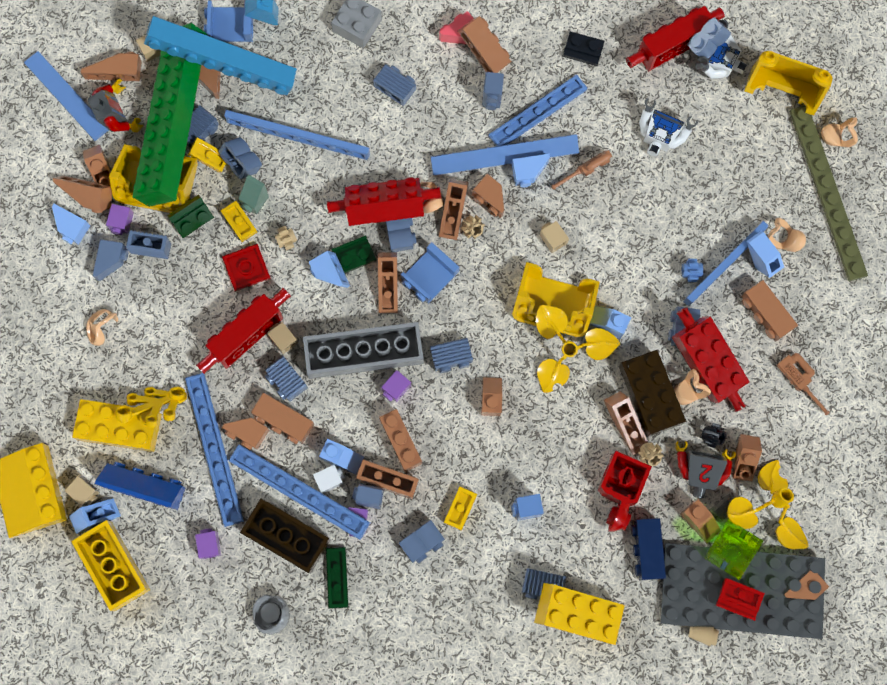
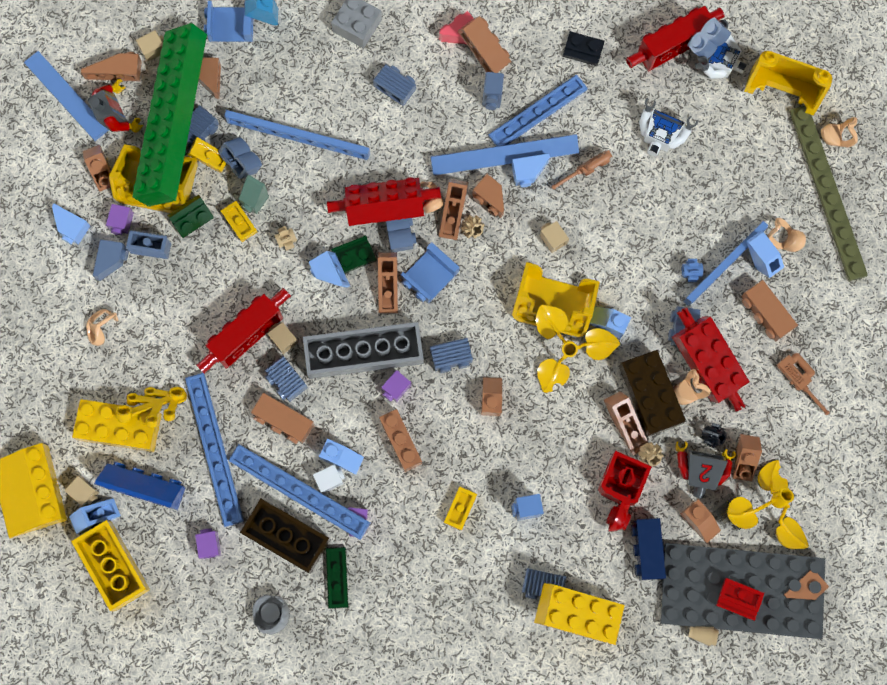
(86, 193): nougat slope -> none
(219, 56): dark azure brick -> none
(246, 267): red tile -> none
(248, 431): nougat slope -> none
(368, 496): sand blue brick -> none
(387, 479): nougat brick -> none
(422, 541): sand blue brick -> none
(733, 549): clear neon green container -> none

